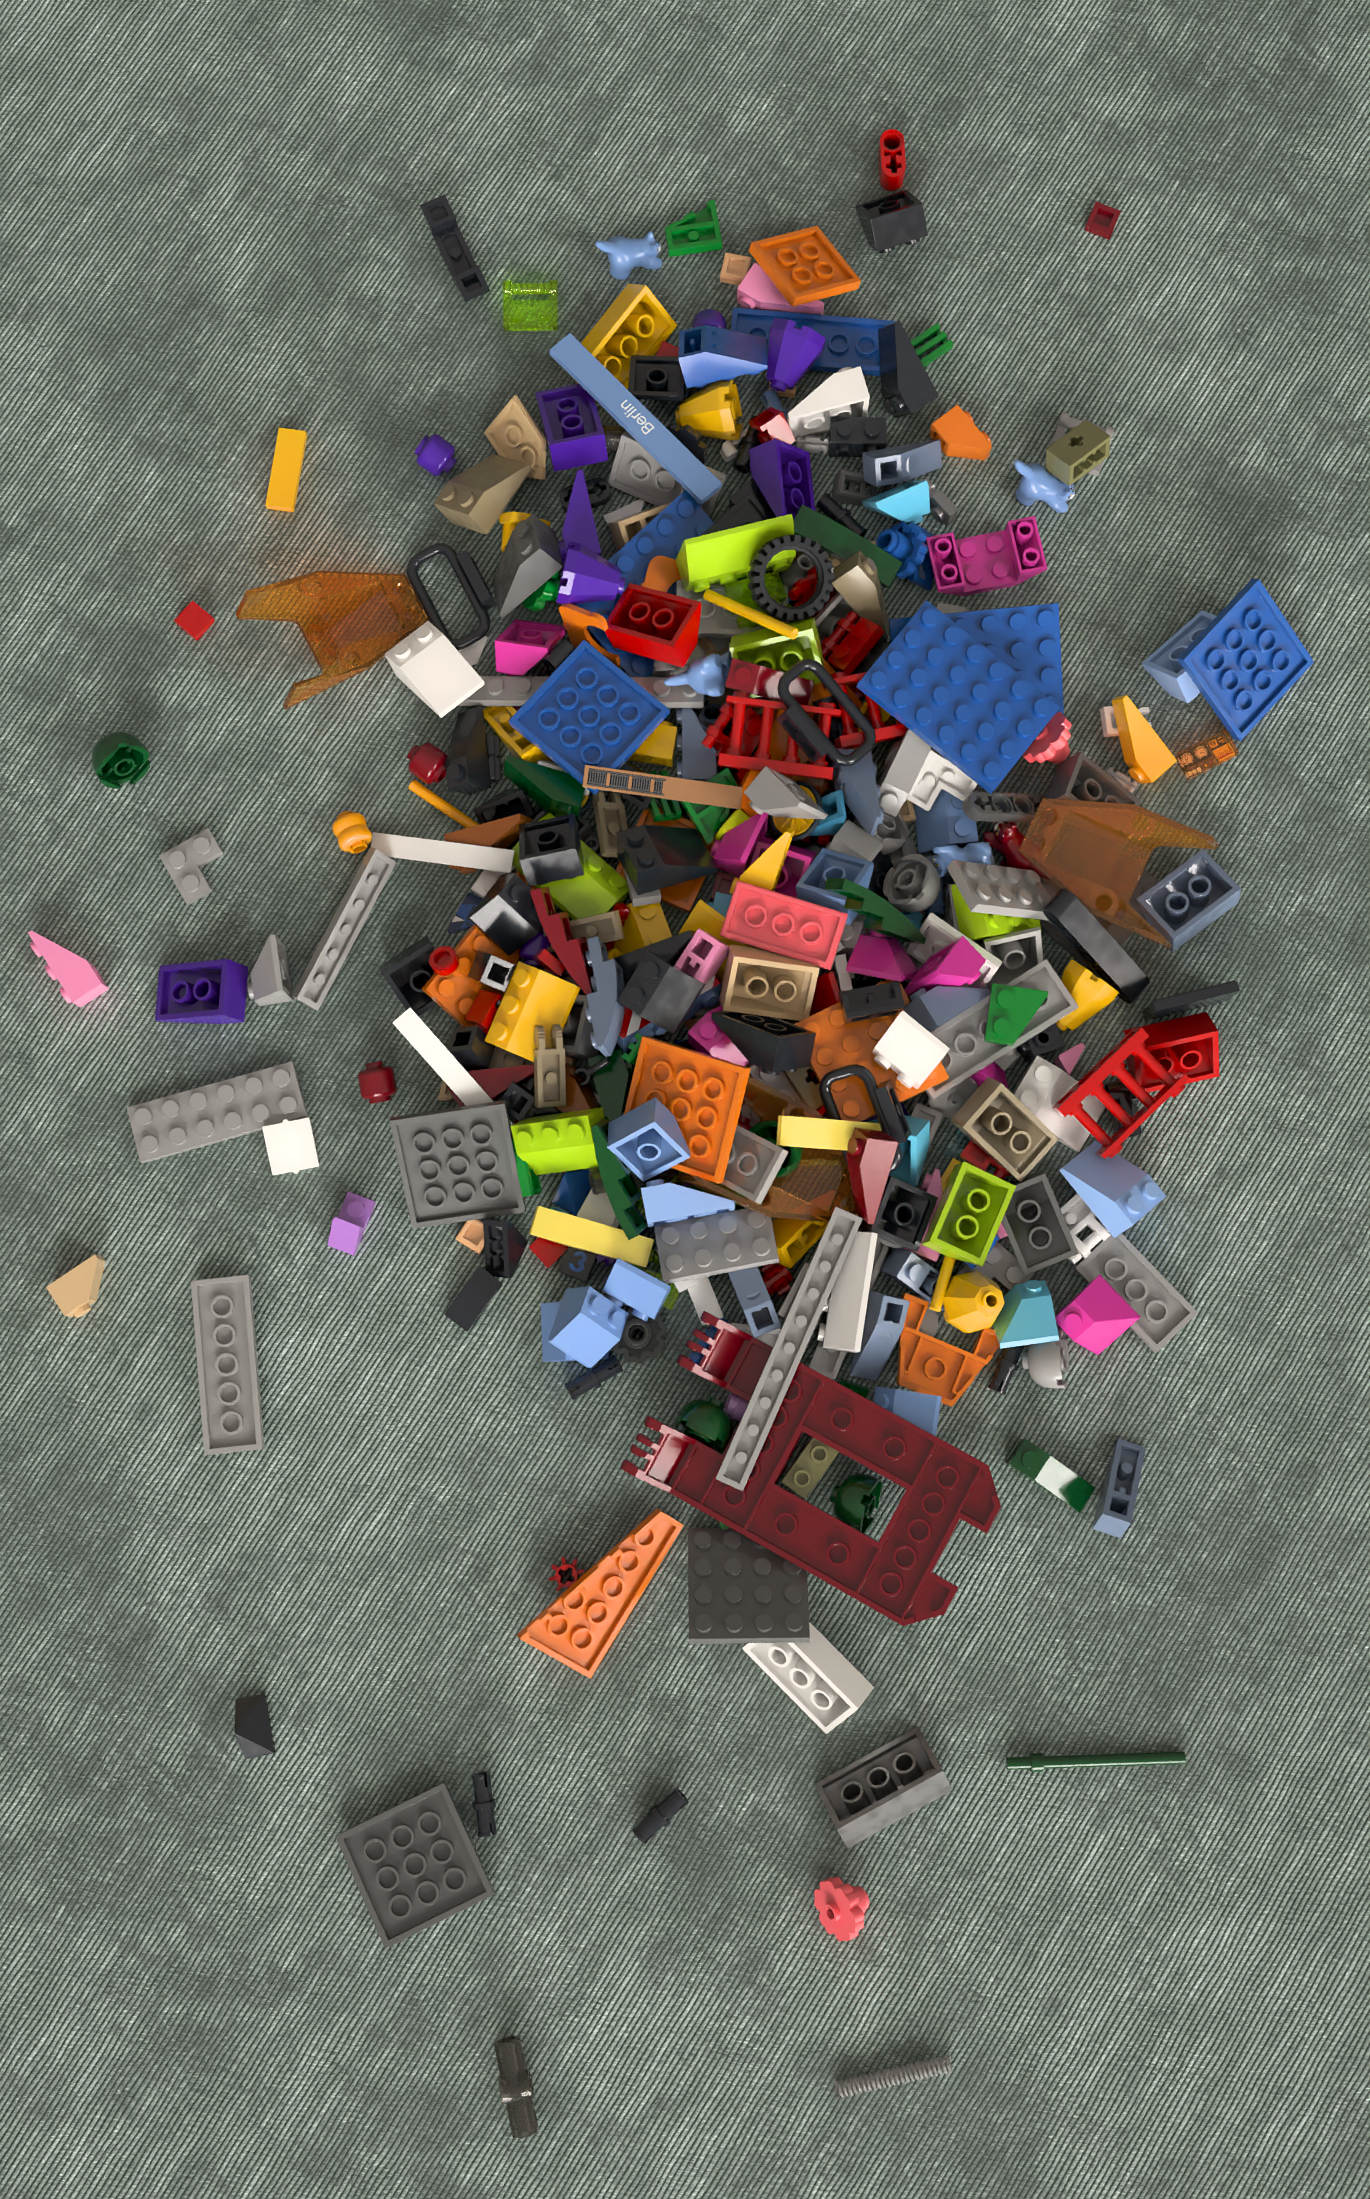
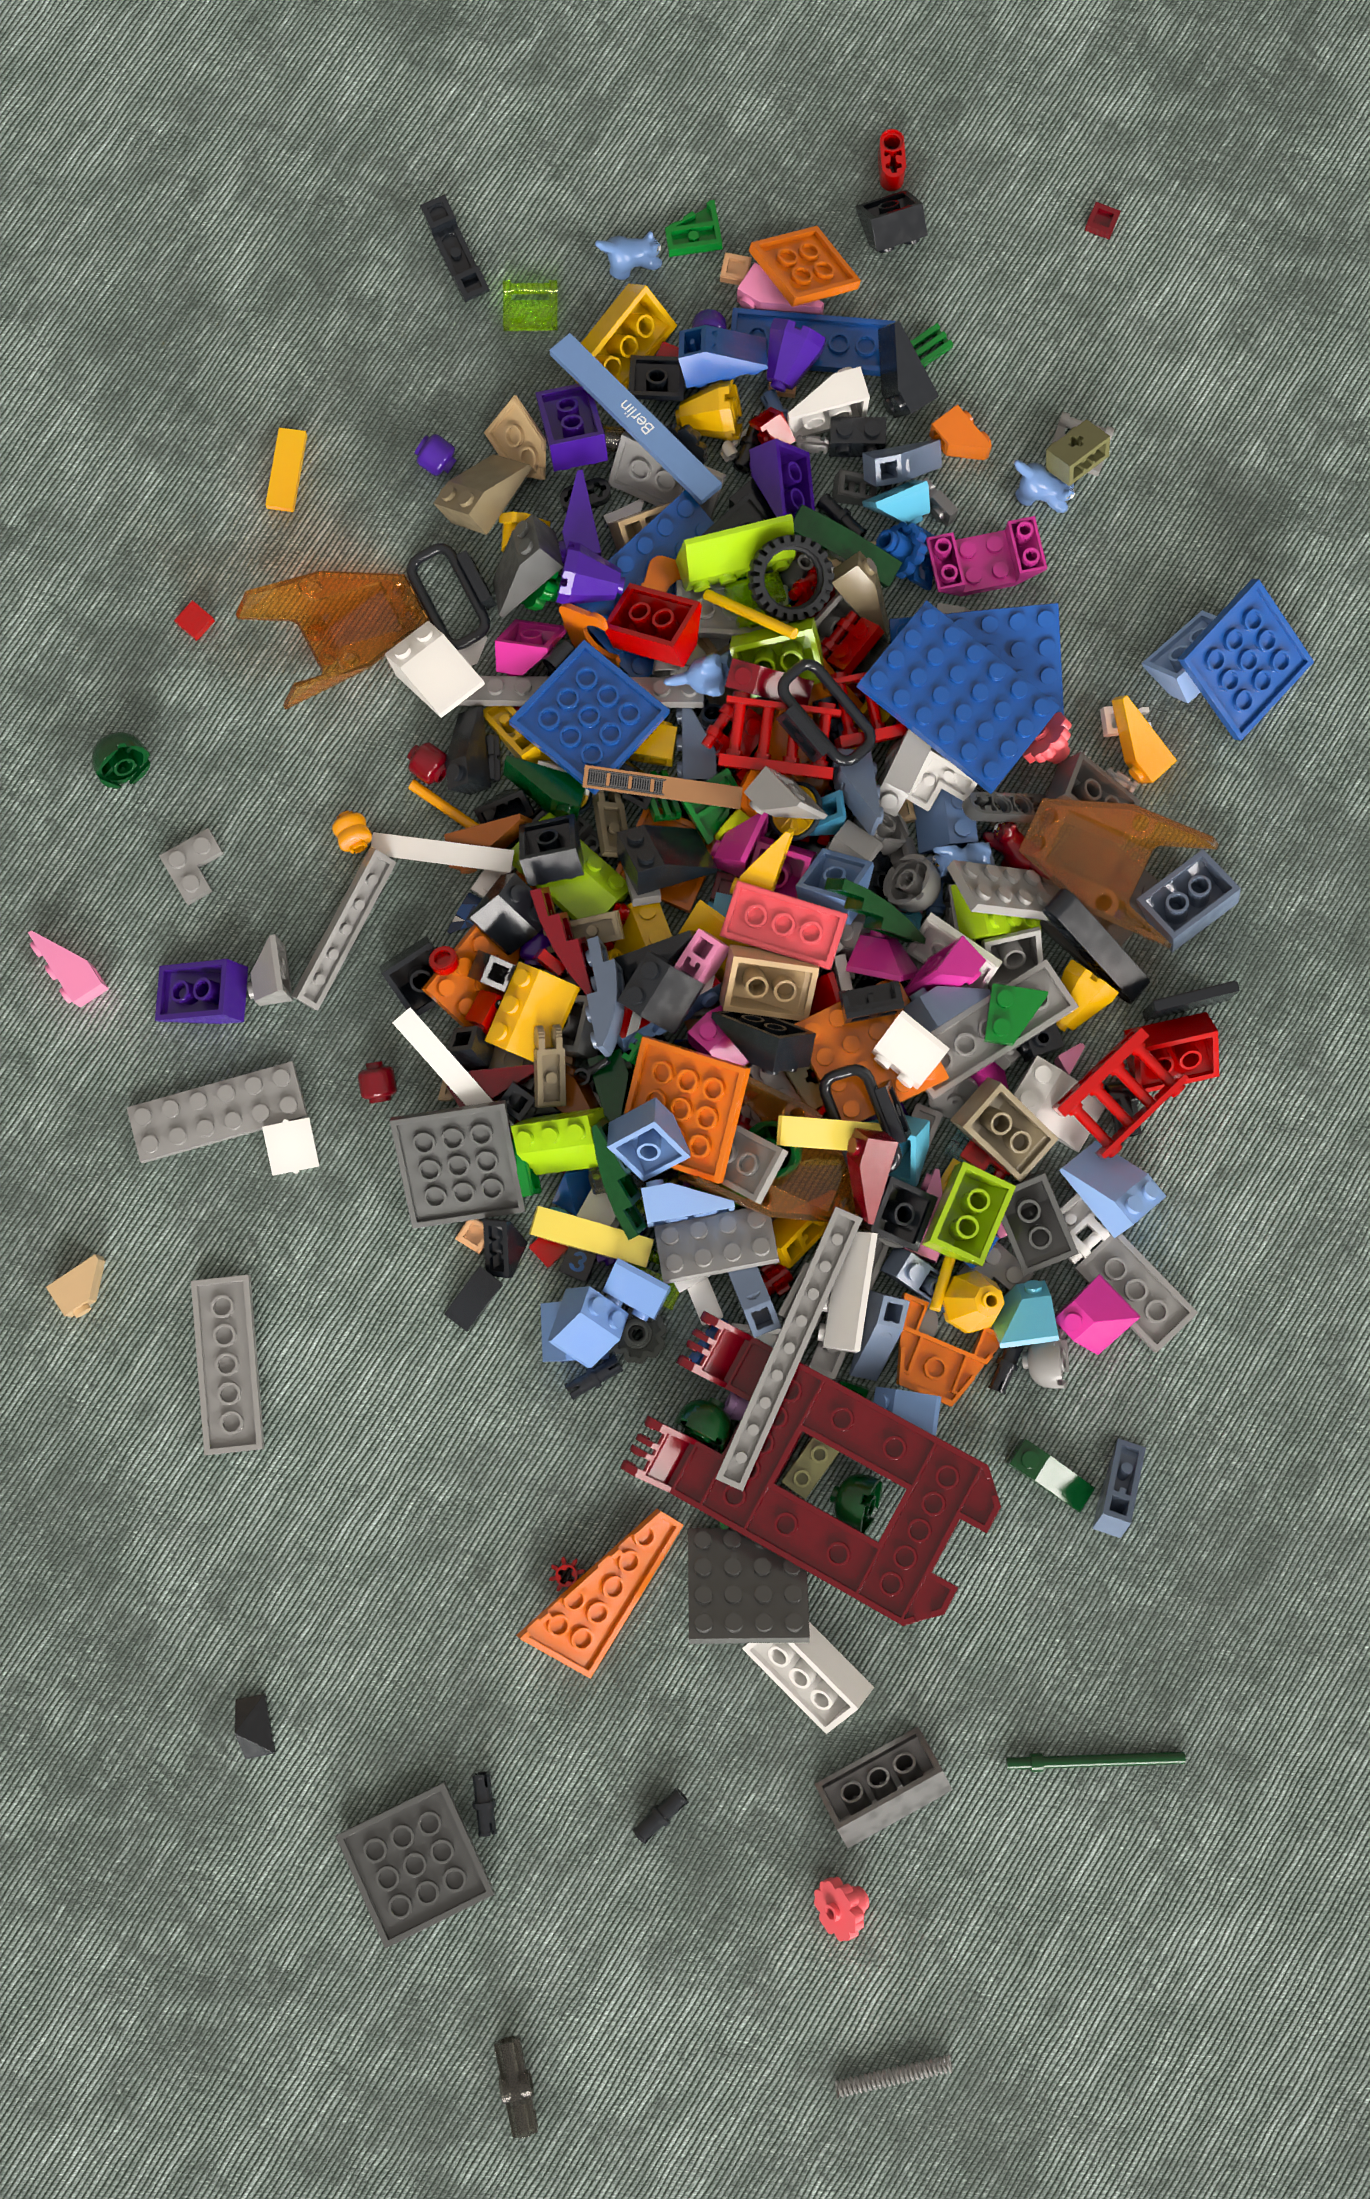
(351, 1223): medium lavender slope -> none
(1206, 754): clear orange tile -> none

